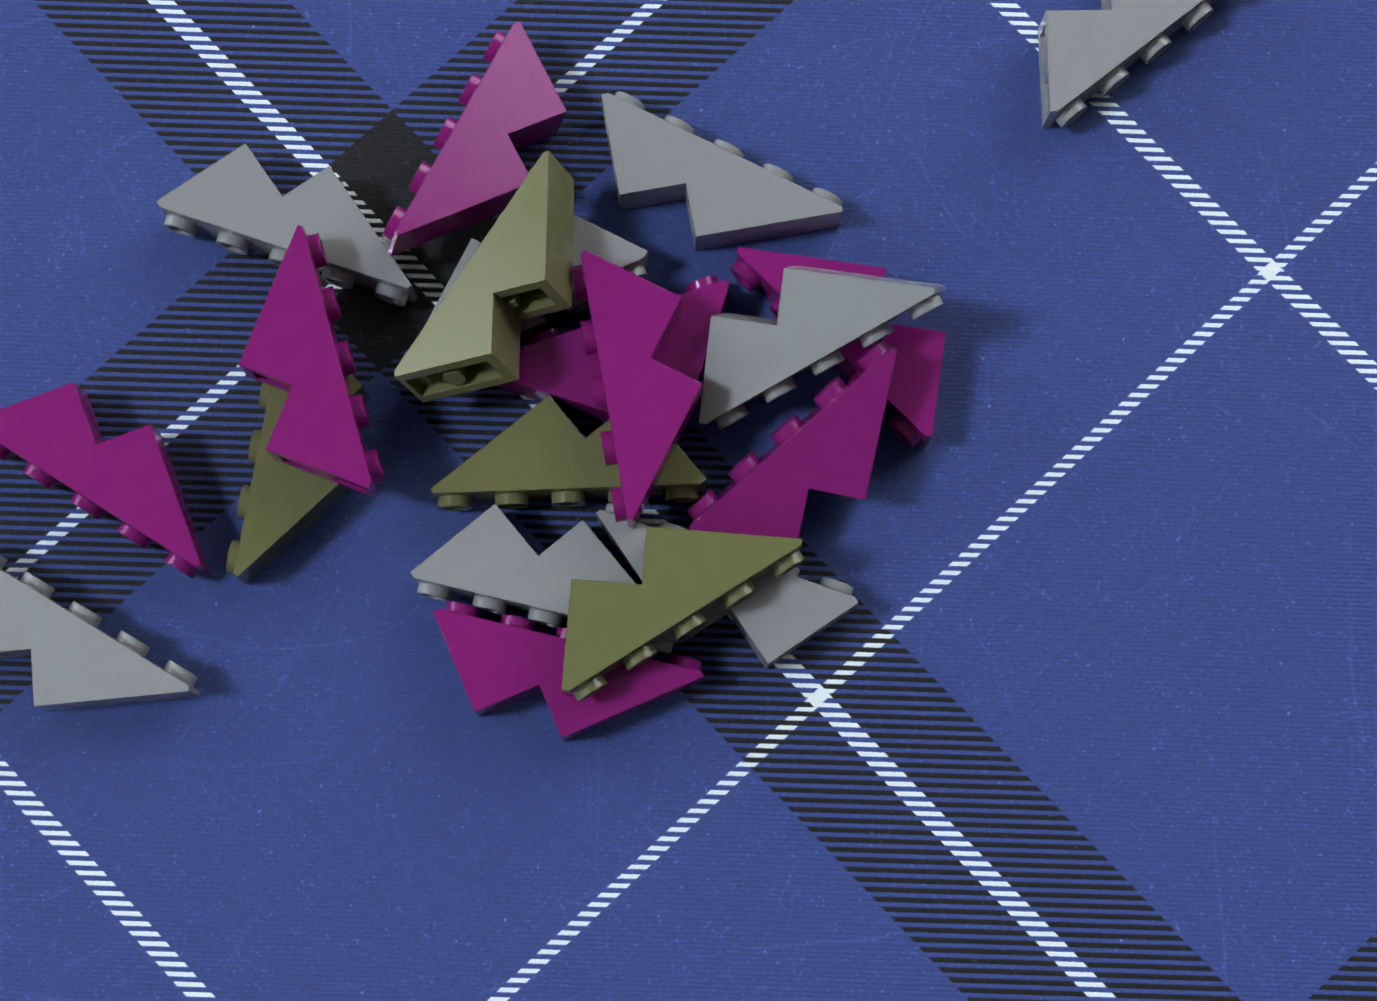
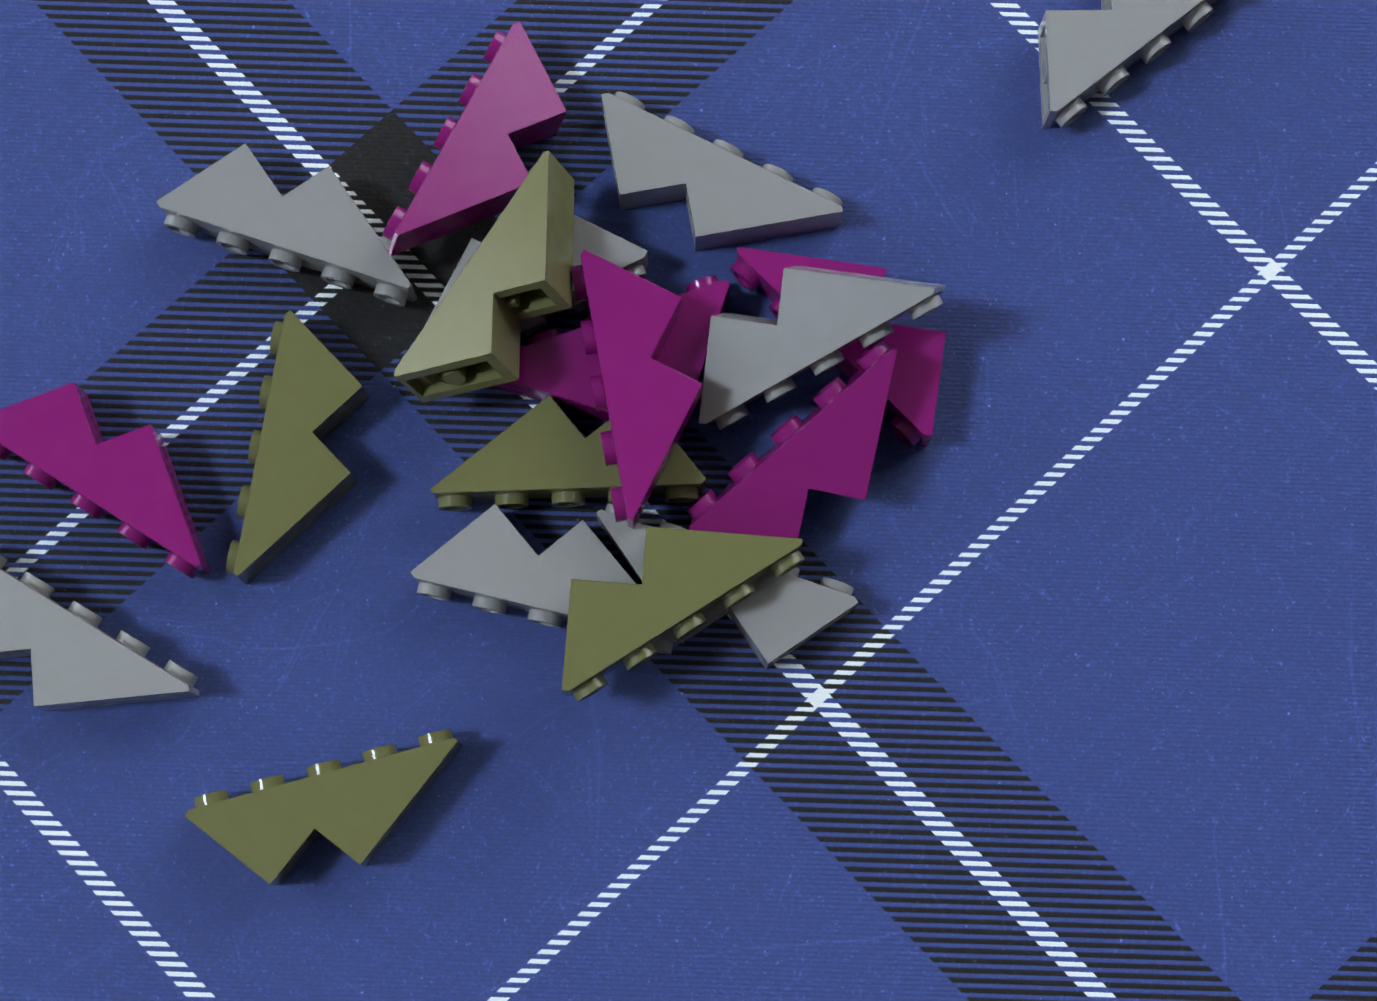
(300, 354): magenta slope -> none
(348, 805): none -> olive slope
(514, 661): magenta slope -> none

